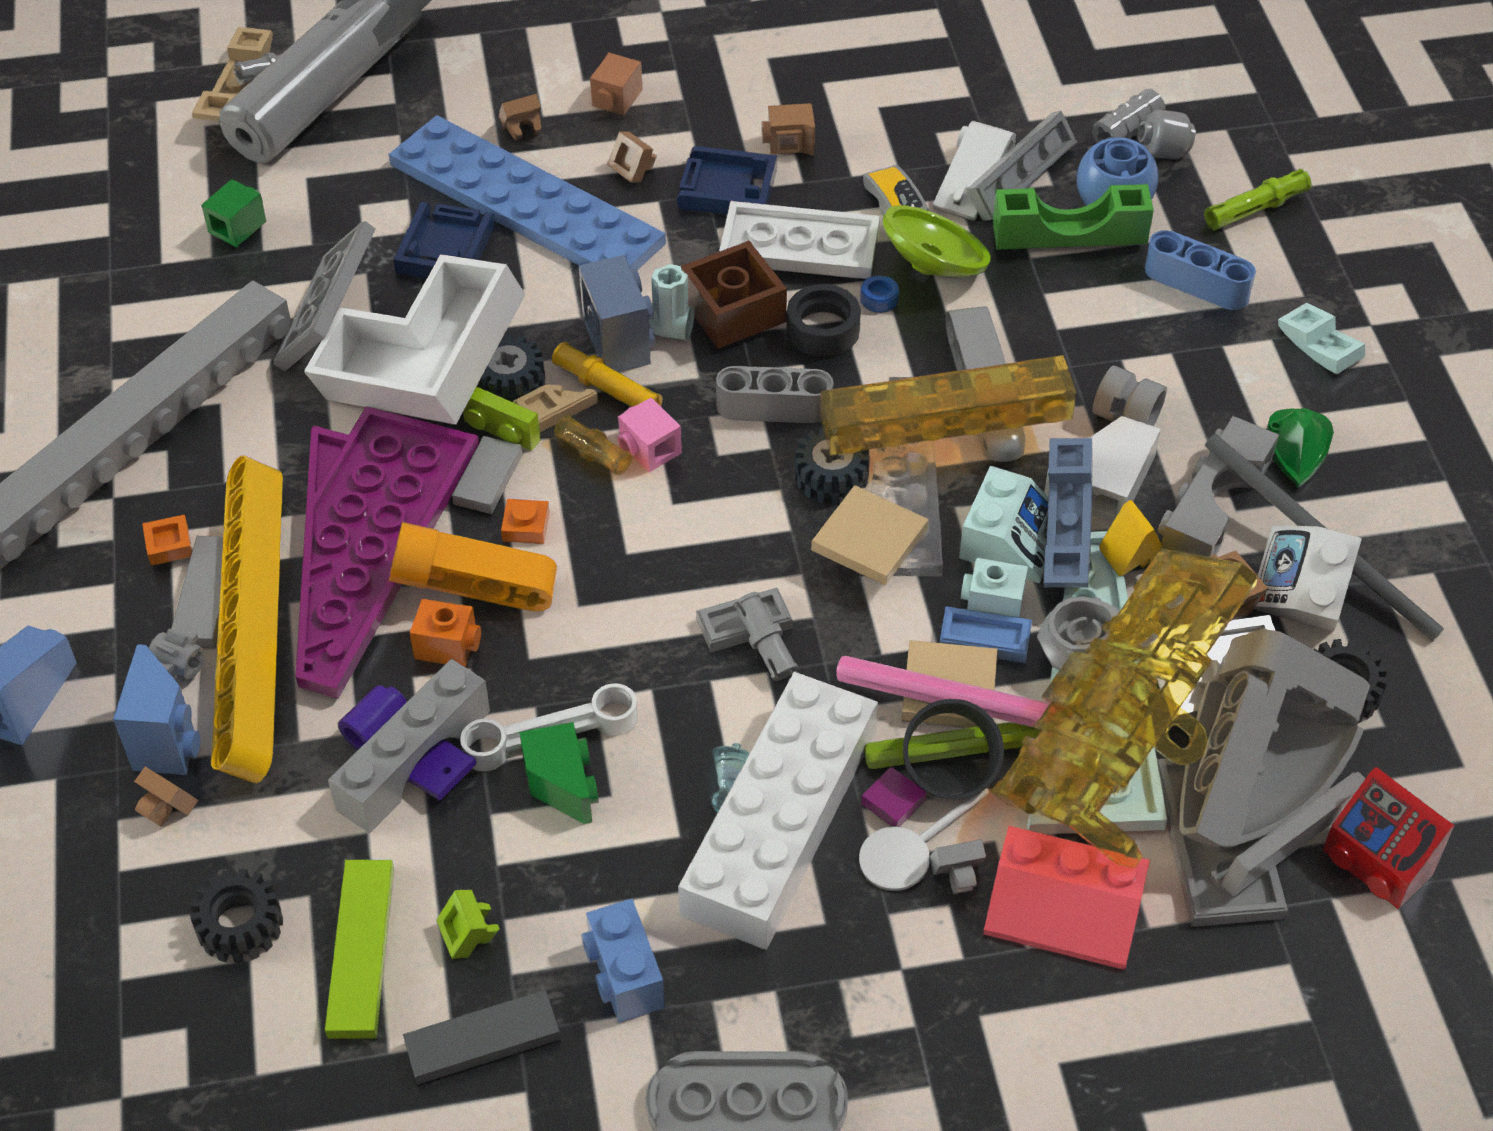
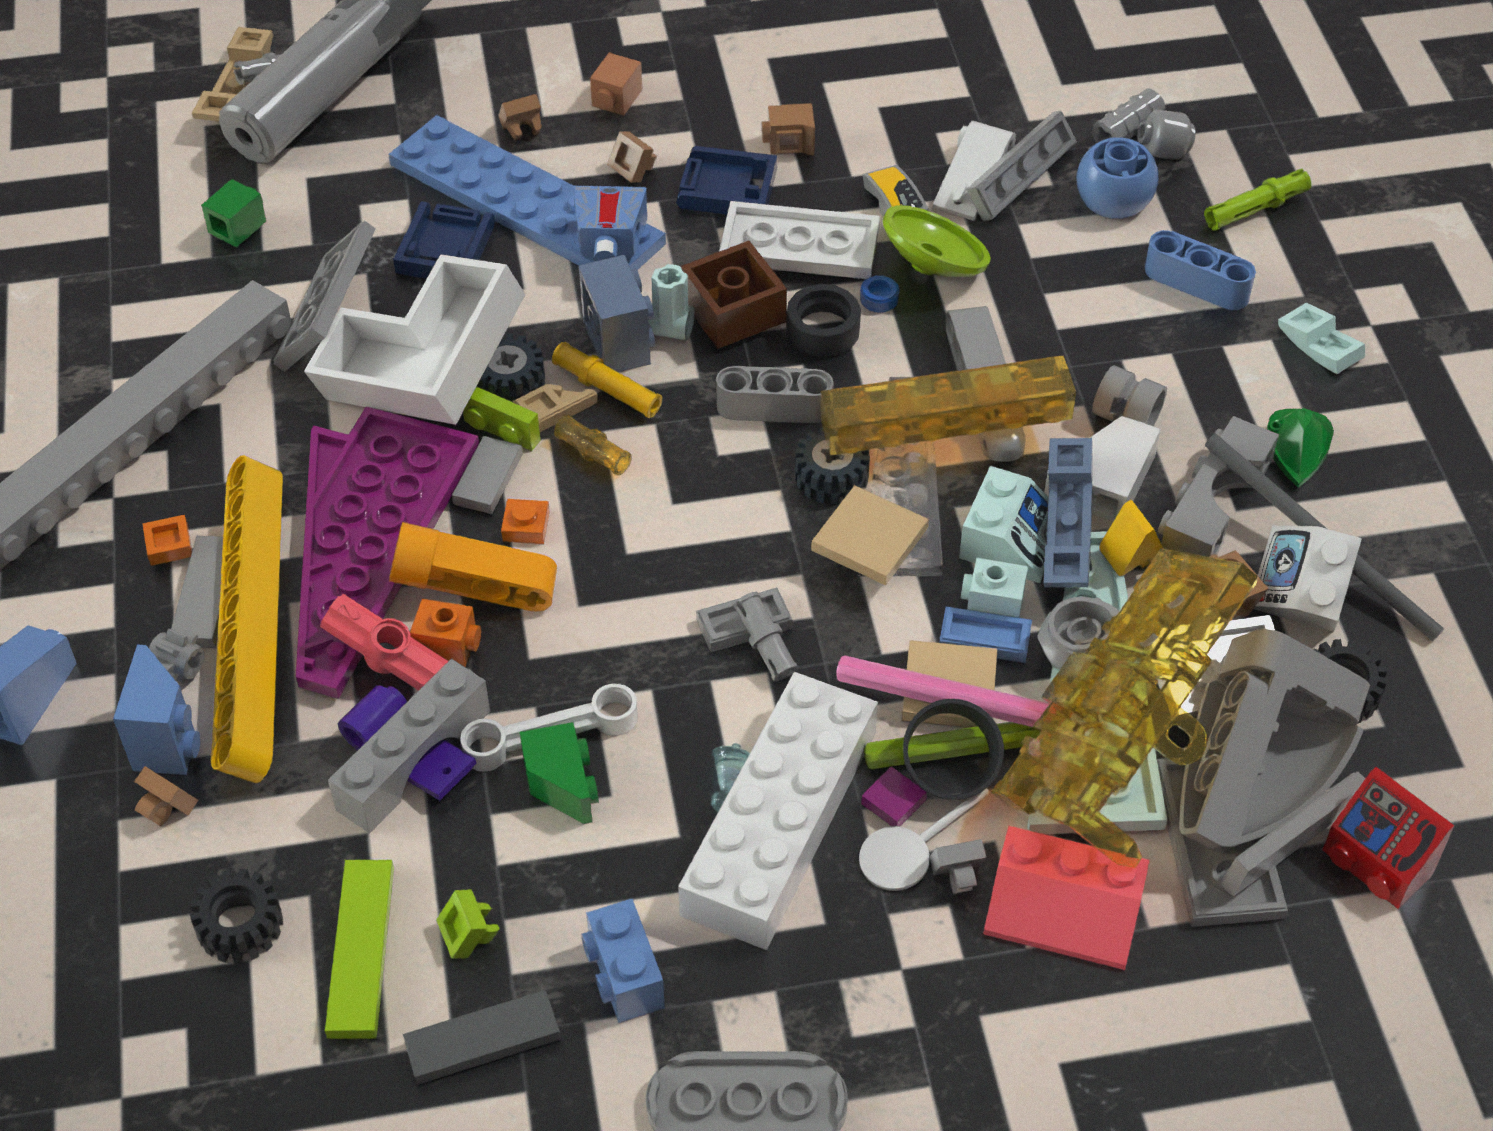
(365, 631): none -> coral piece
(609, 220): none -> medium blue torso
(649, 434): bright pink brick -> none
(1116, 218): bright green arch -> none

